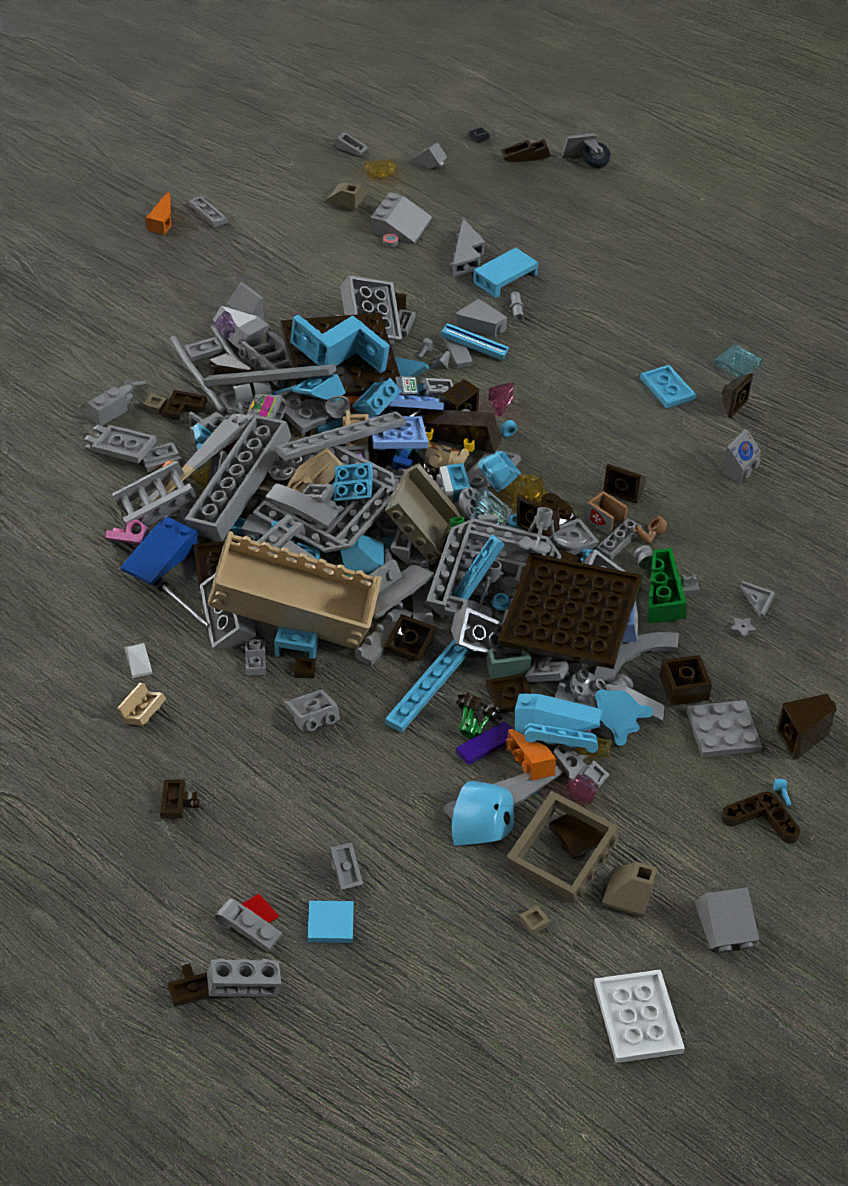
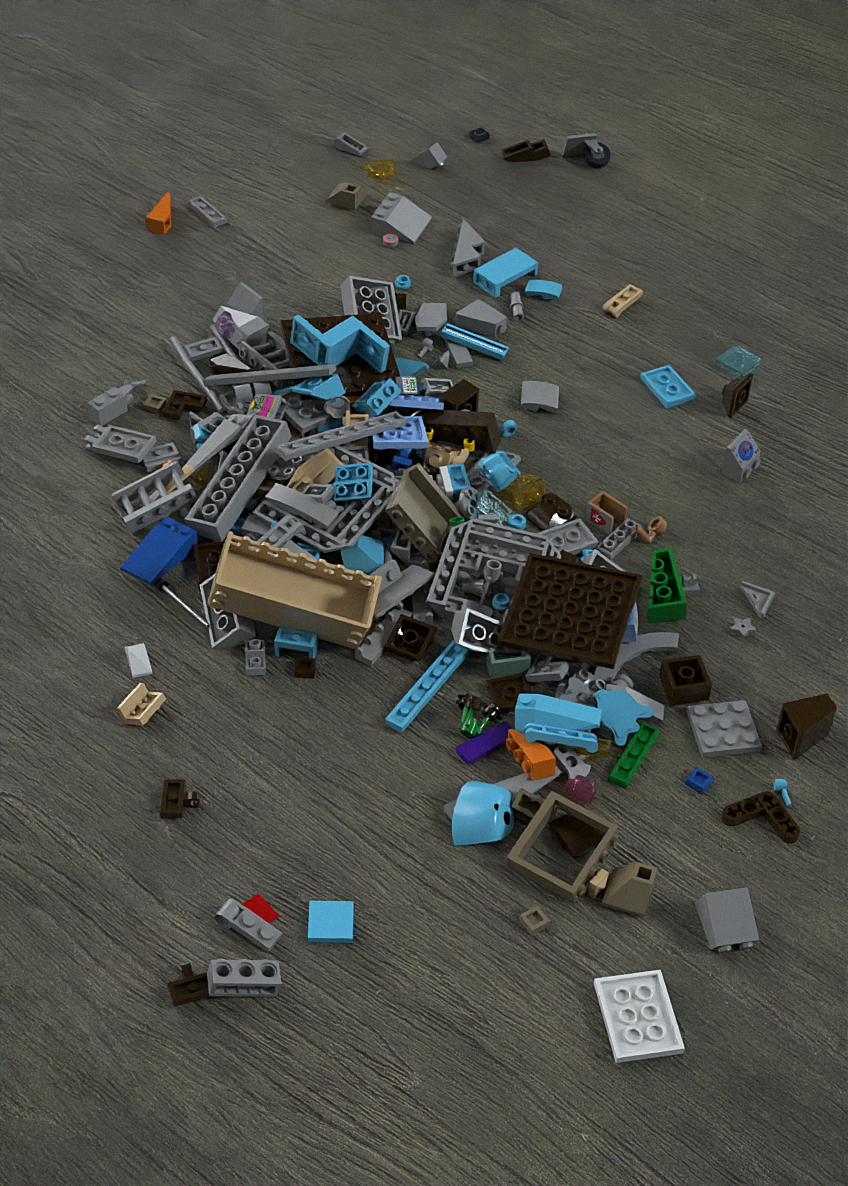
(128, 537): bright pink plate -> none
(313, 710): light grey plate -> none
(346, 866): light grey plate -> none
(402, 282): none -> medium azure plate
(431, 317): none -> light grey piece
(478, 568): medium azure tile -> none
(501, 397): clear pink slope -> none
(525, 515): dark brown slope -> none
(529, 804): none -> dark tan slope
(539, 394): none -> light grey slope
(543, 521): light grey plant -> none
(547, 289): none -> medium azure slope
(574, 687): none -> light grey piece
(596, 773): light grey tile -> none
(598, 883): none -> tan tile
(622, 300): none -> tan plate
(623, 483): dark brown slope -> none
(634, 755): none -> green tile
(644, 557): light grey wheel -> none
(699, 780): none -> blue tile

